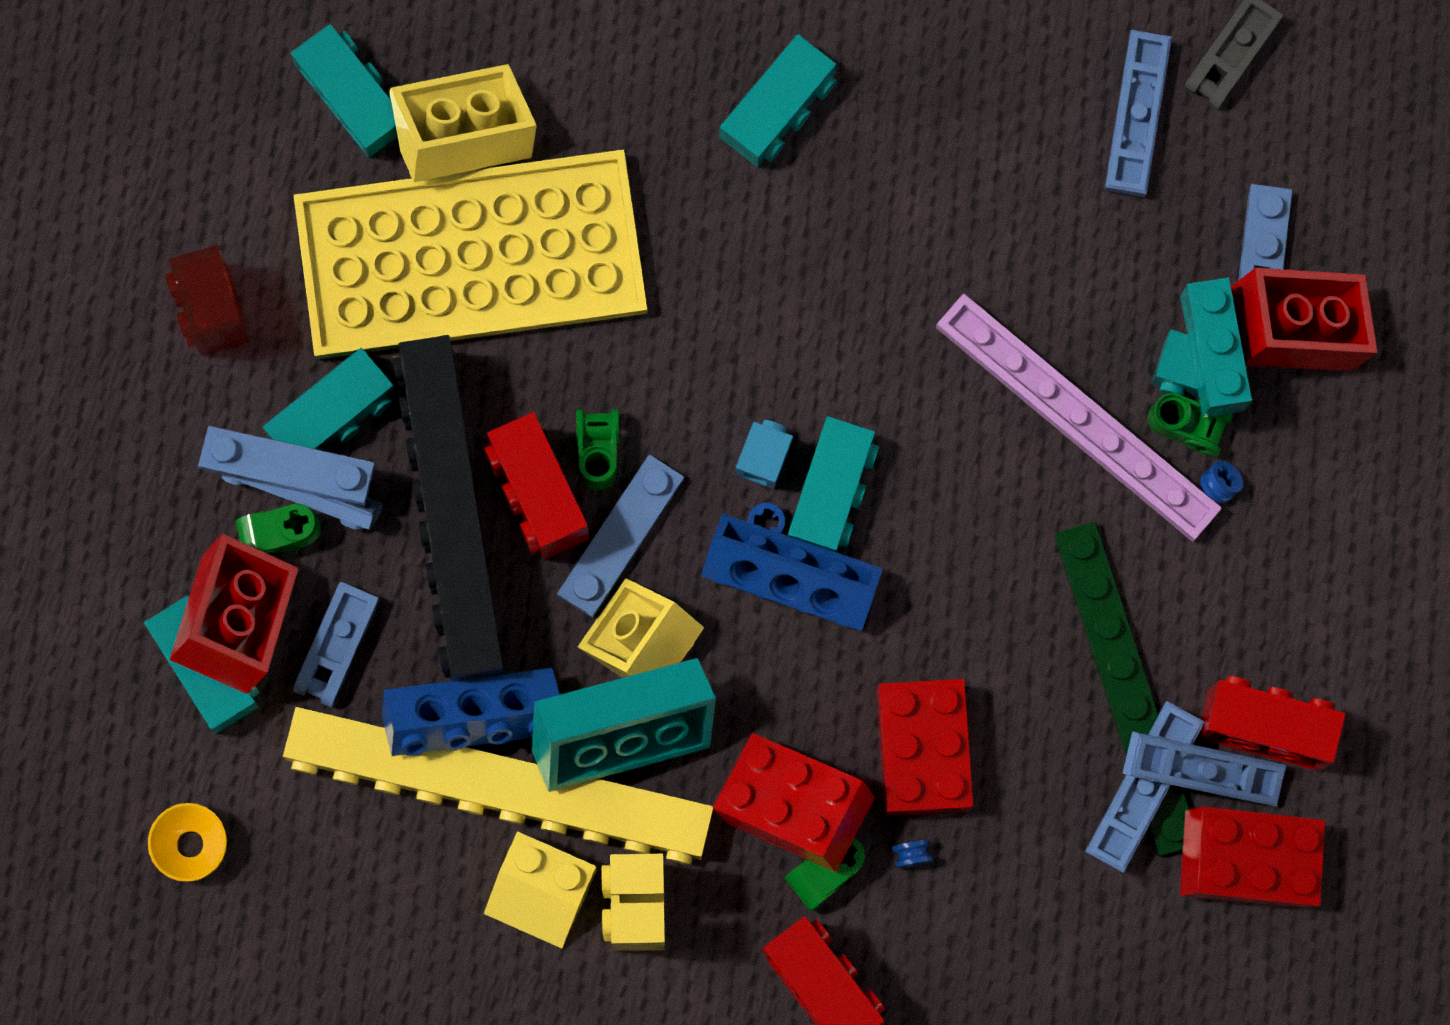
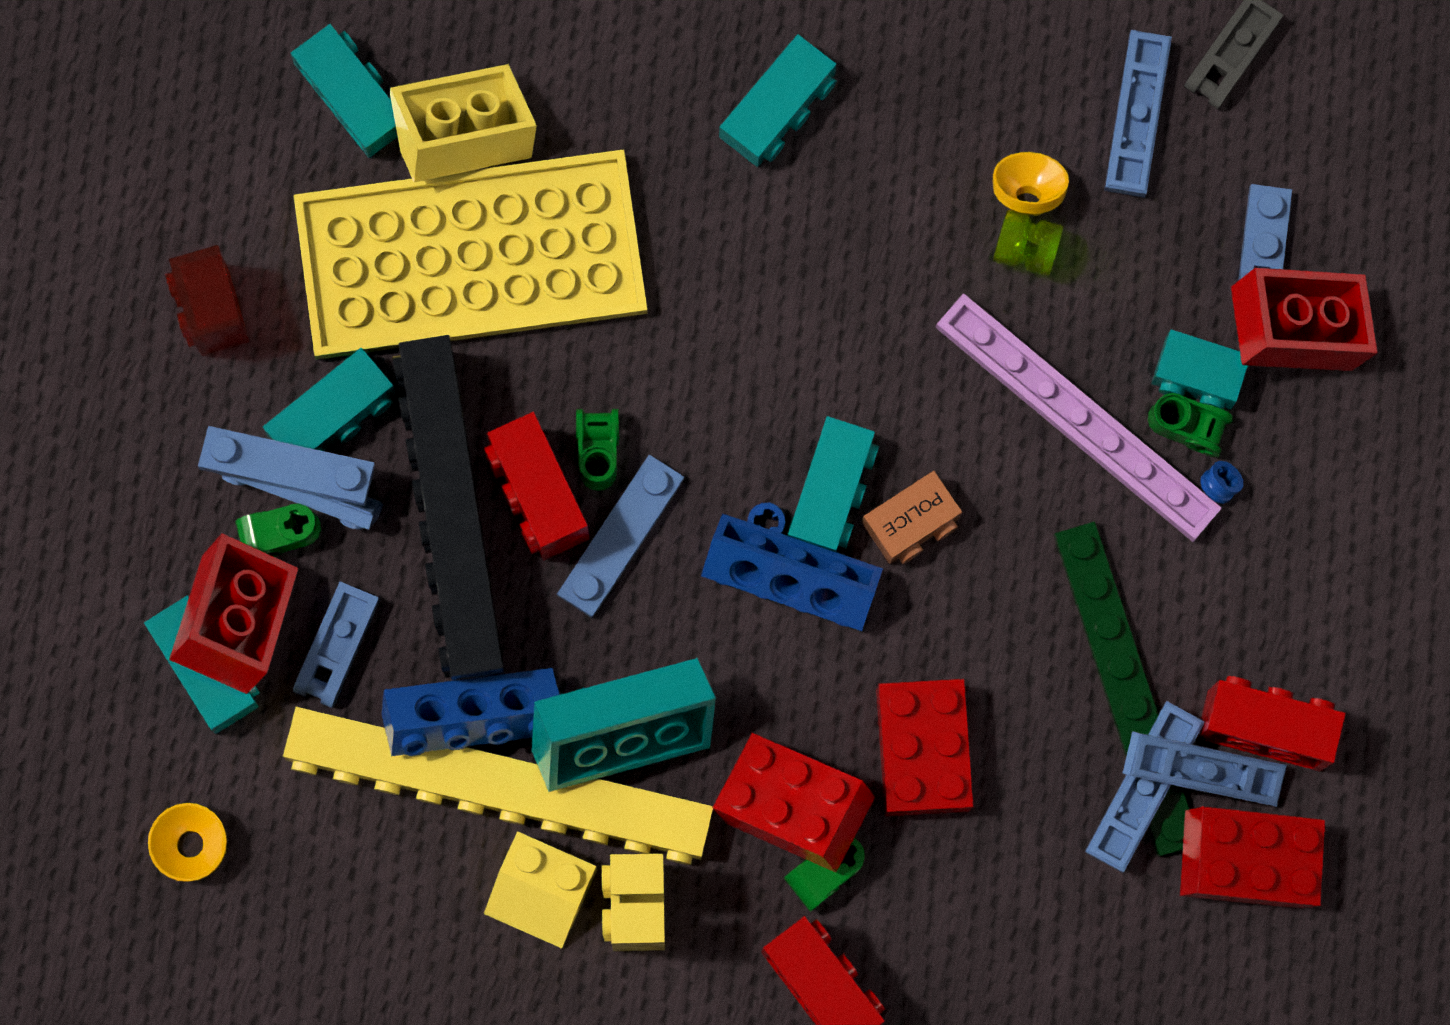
(640, 632): light yellow slope -> none
(764, 453): dark azure brick -> none
(912, 853): blue bush -> none
(913, 518): none -> nougat brick
(1012, 241): none -> clear neon green wheel
(1030, 174): none -> yellow piece
(1215, 347): teal brick -> none

